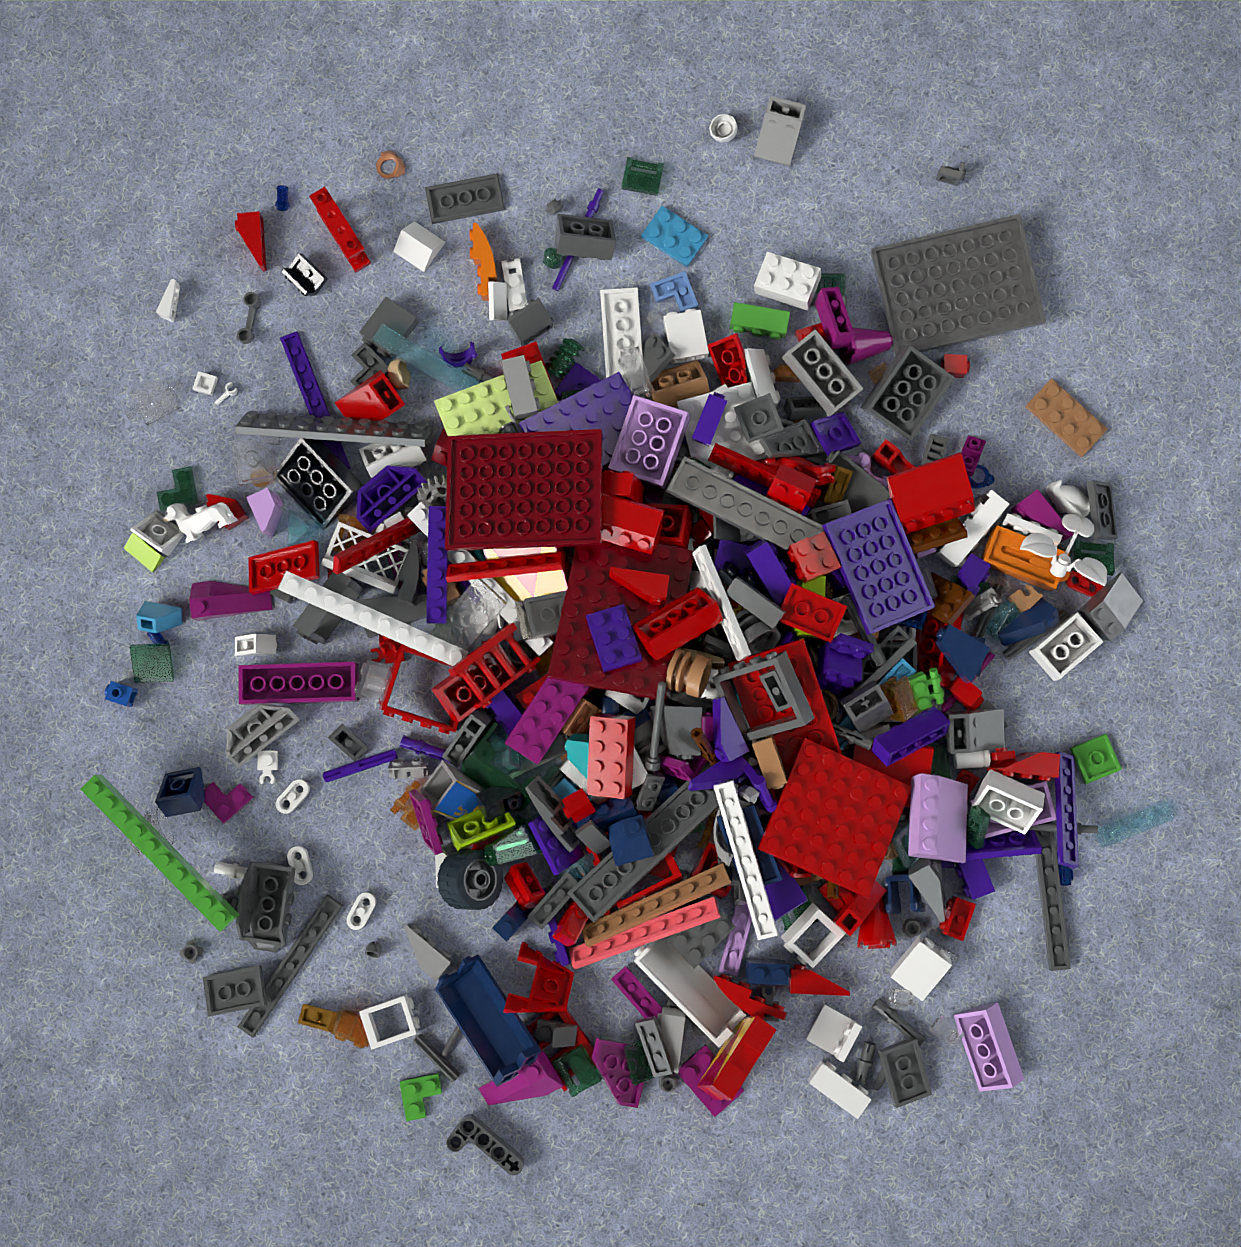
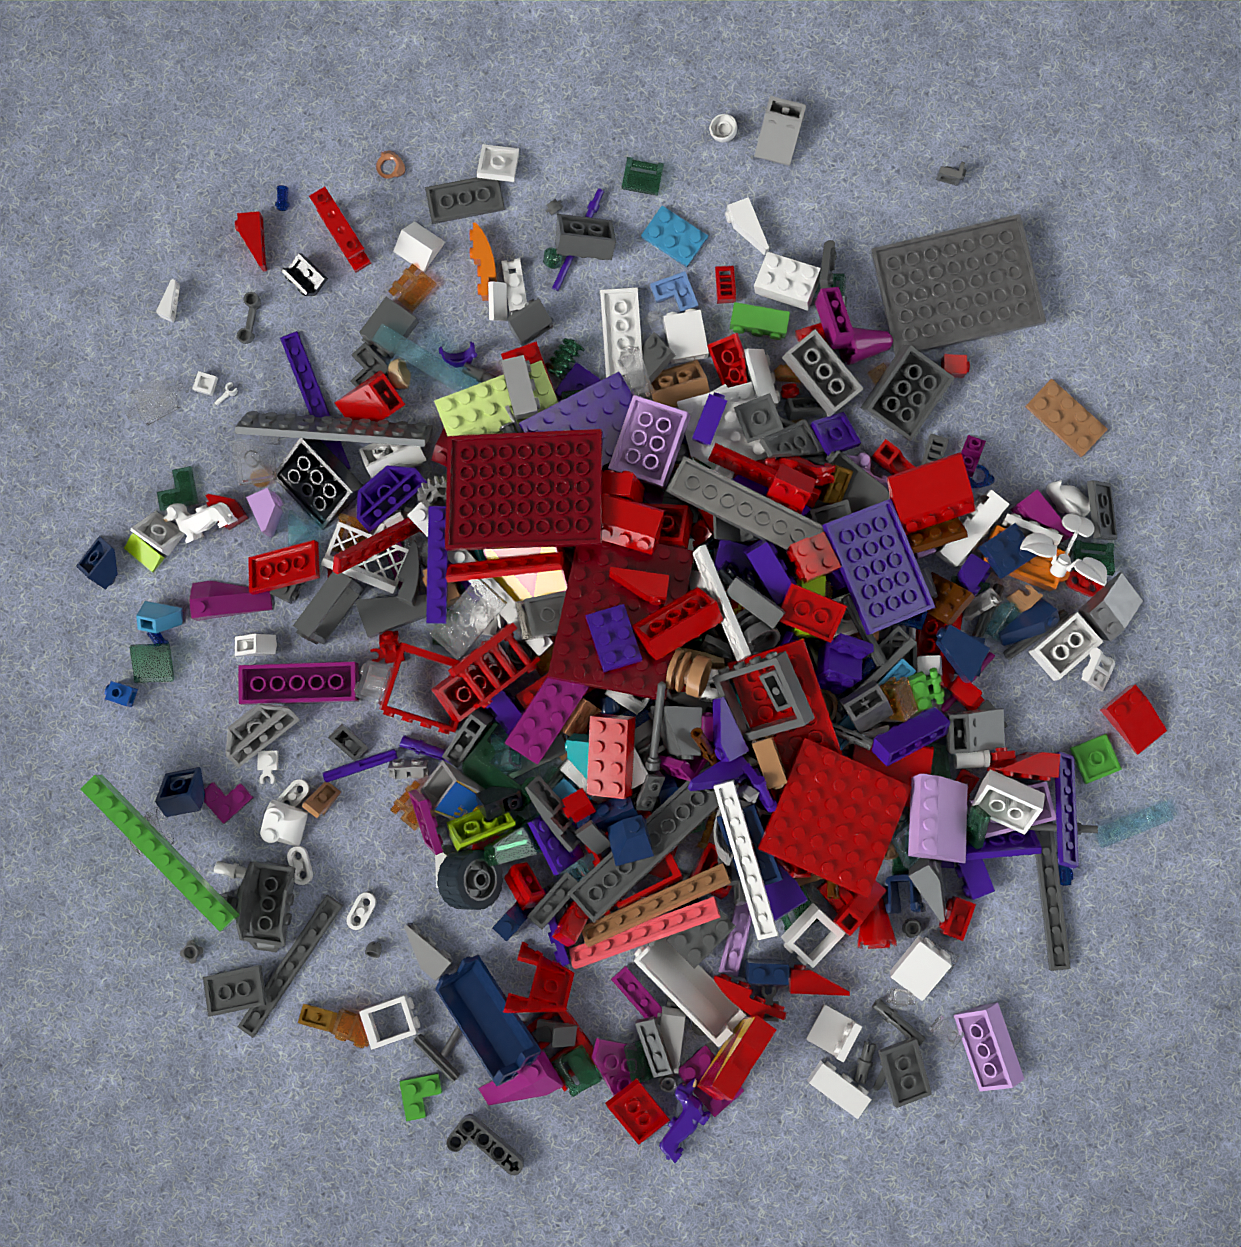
(99, 563): none -> dark blue slope
(283, 823): none -> white slope
(321, 799): none -> medium nougat slope
(371, 619): white plate -> none
(417, 290): none -> clear orange plate
(498, 163): none -> white plate
(637, 1111): none -> red plate
(686, 1122): none -> dark purple animal
(728, 298): none -> red slope
(746, 223): none -> white slope
(789, 390): none -> red plate
(828, 264): none -> dark grey plate
(867, 667): none -> clear blue pin
(925, 663): none -> white slope
(1004, 551): none -> dark blue brick
(1094, 674): none -> white plate
(1134, 718): none -> red slope

